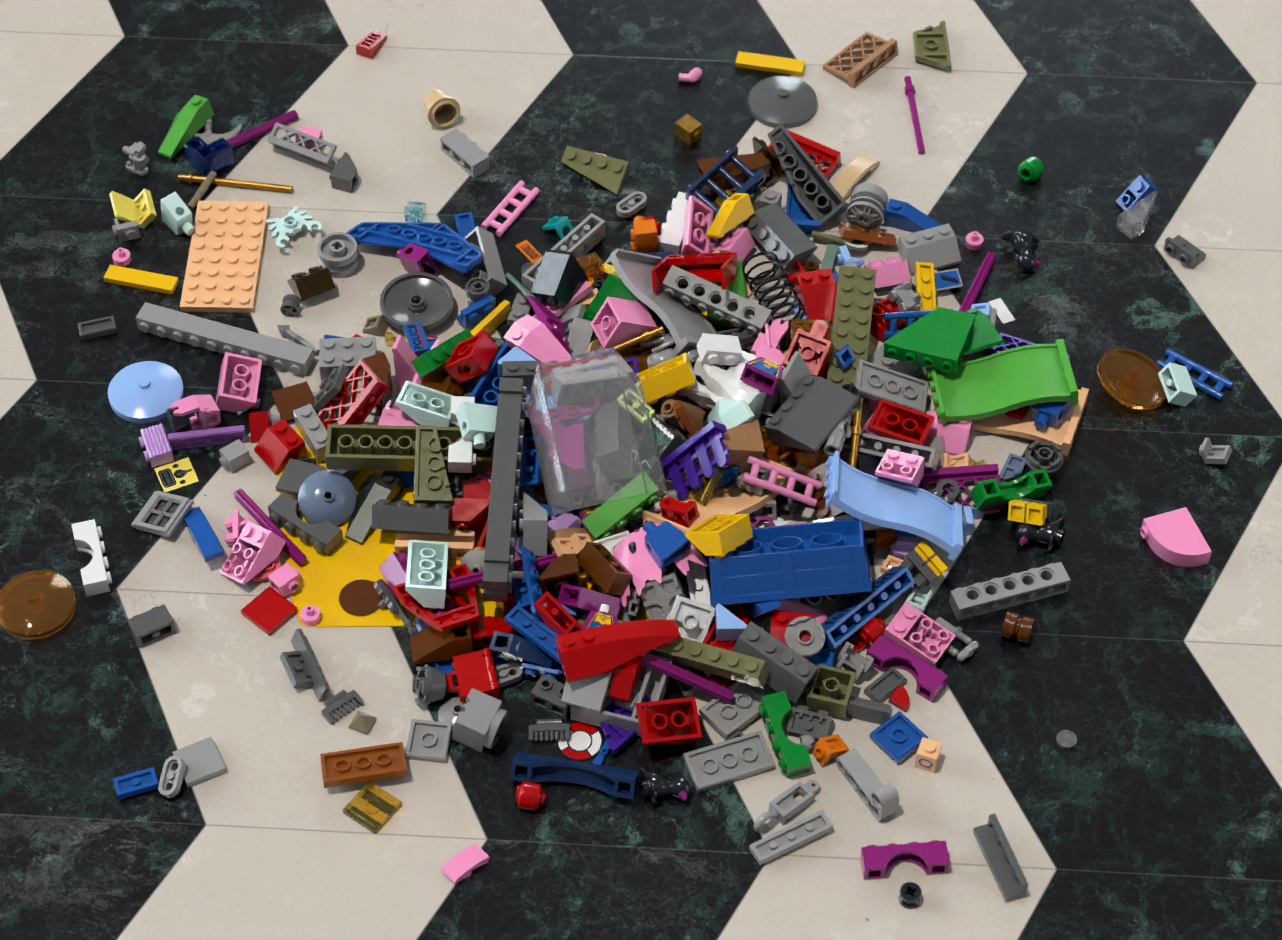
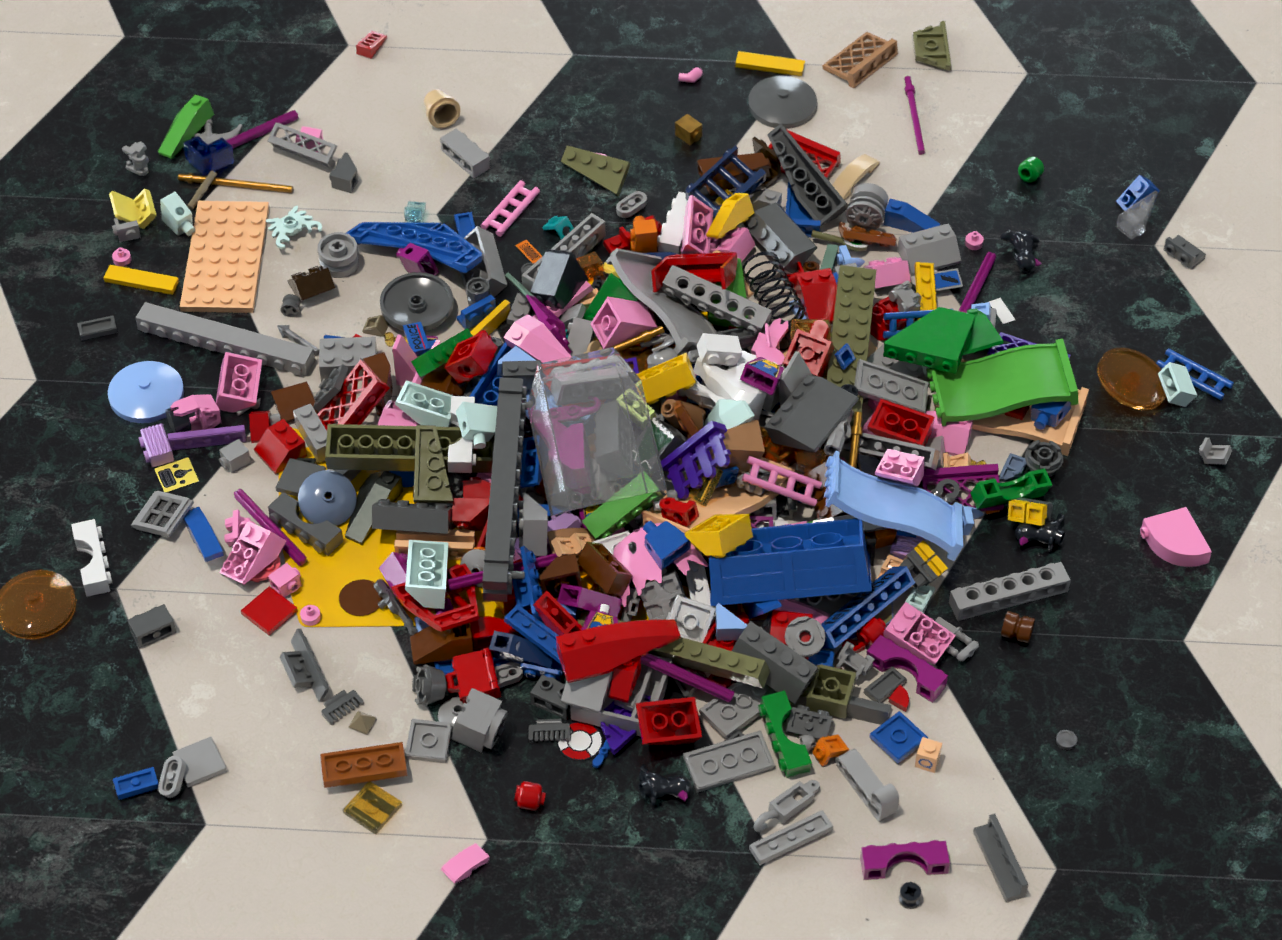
(540, 768): dark blue arch -> none
(619, 241): none -> red bracket

